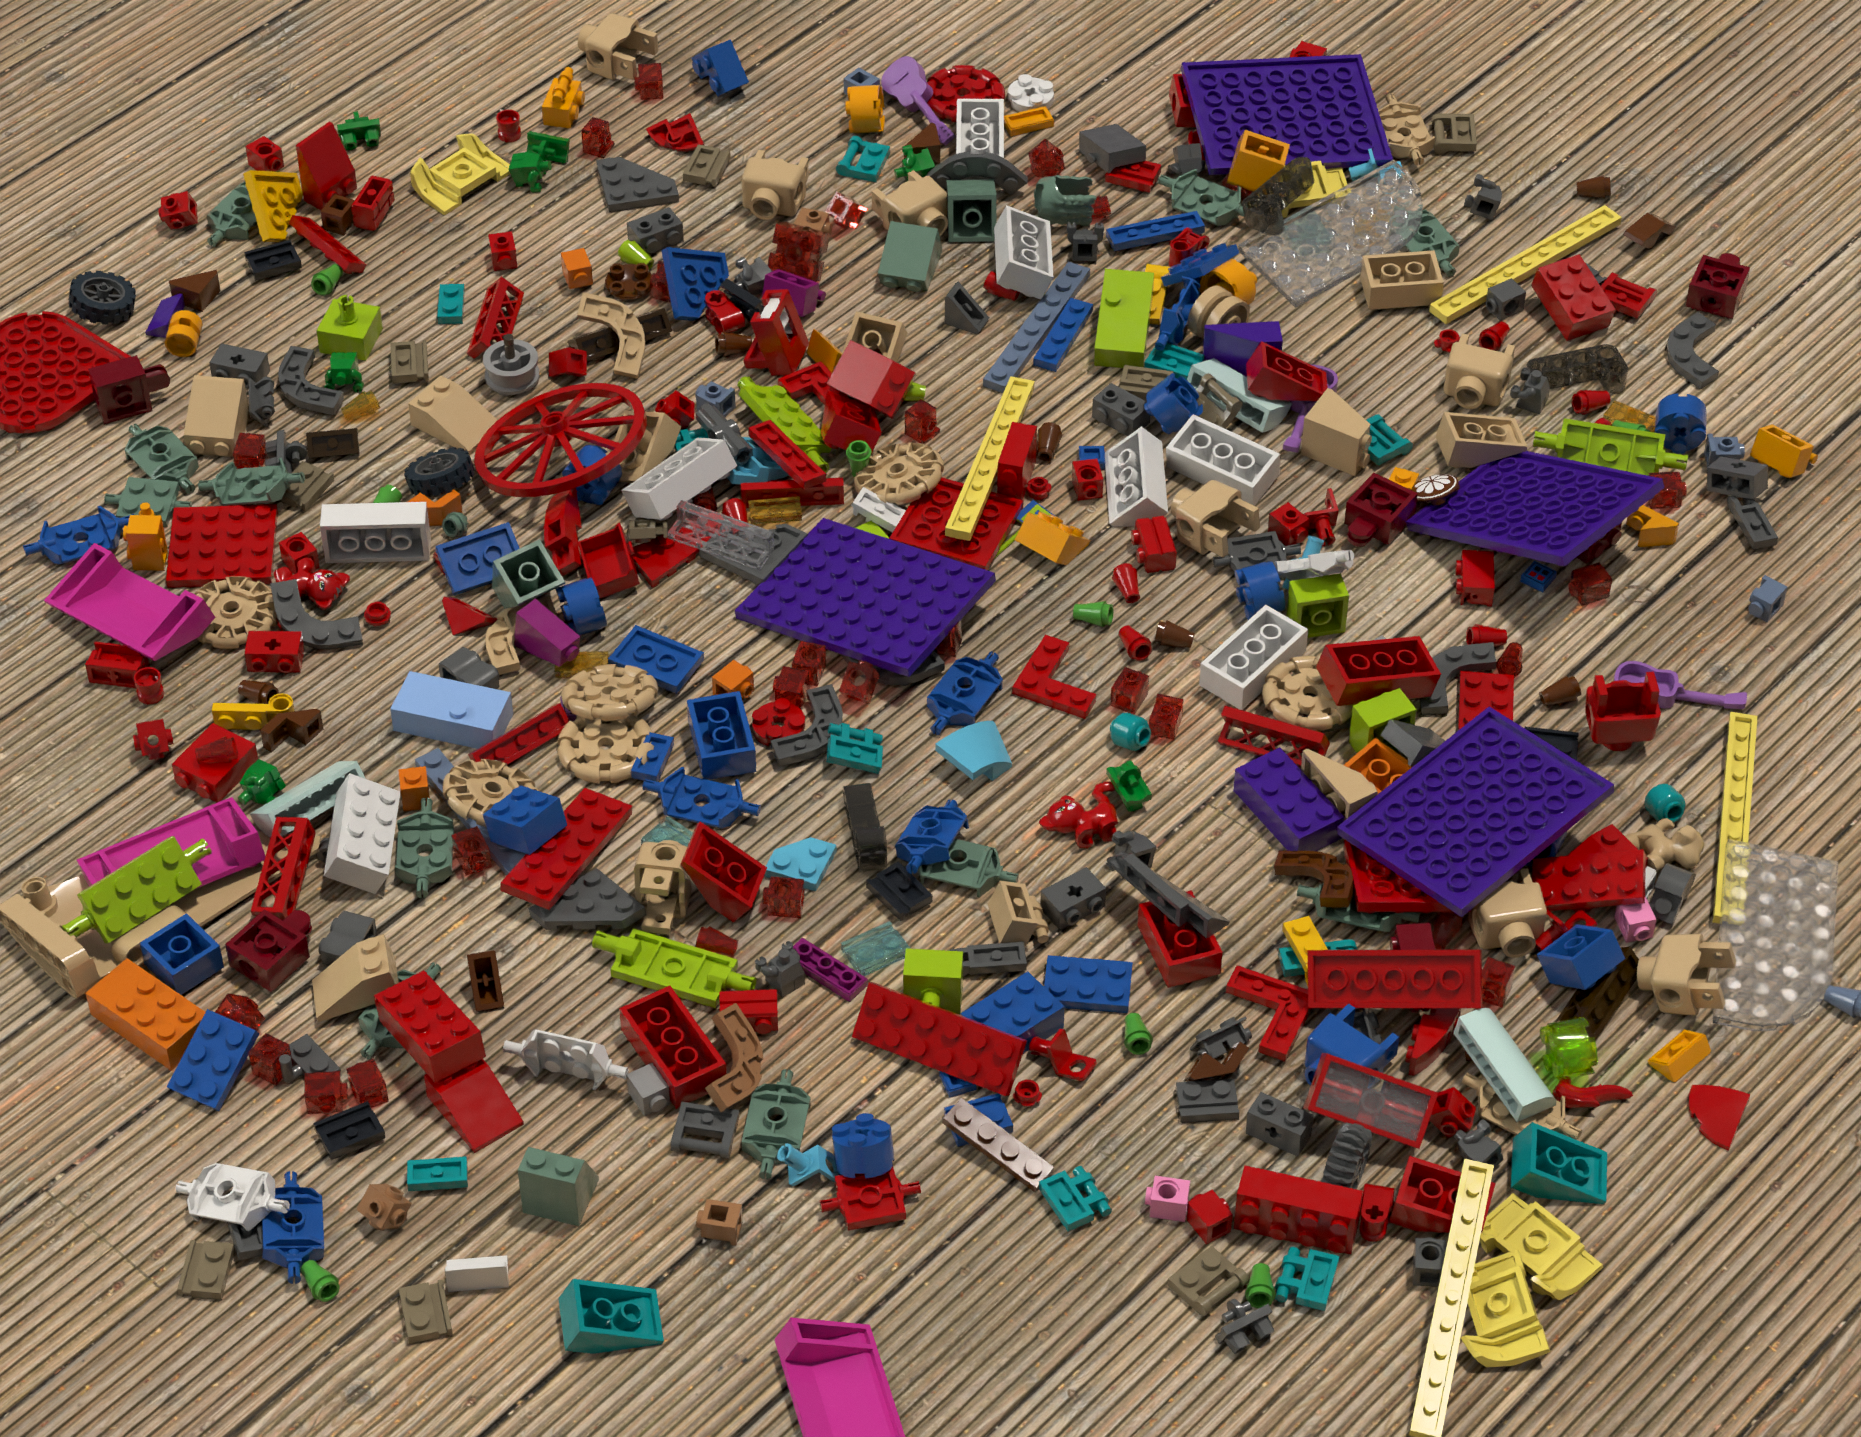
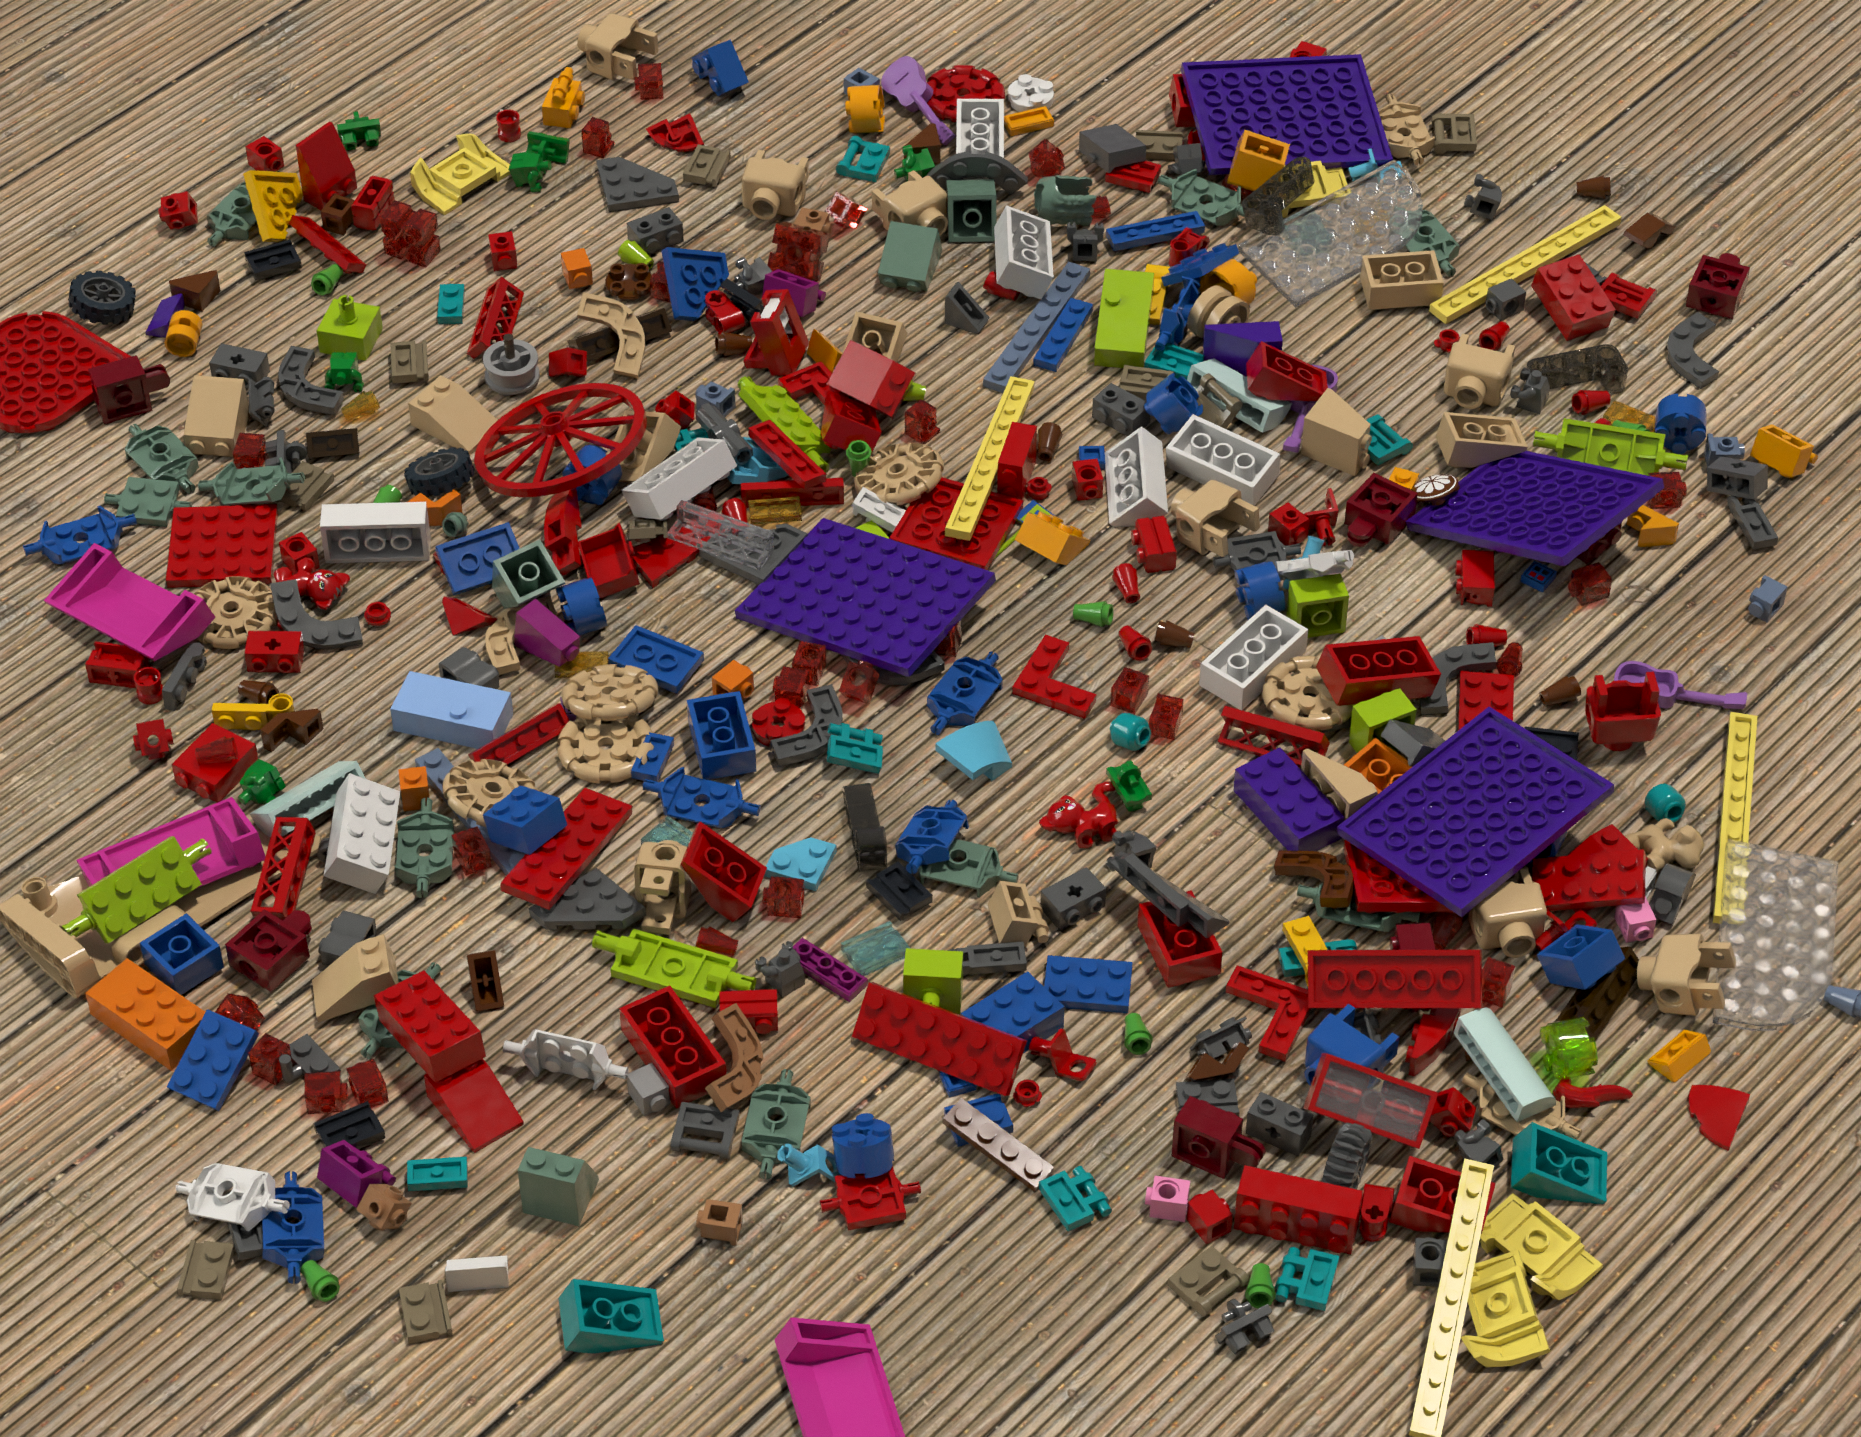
(146, 540): light orange brick -> none
(183, 675): none -> dark grey hinge
(351, 1171): none -> magenta brick
(410, 233): none -> clear red brick
(1159, 143): none -> dark tan plate
(1212, 1139): none -> dark red brick

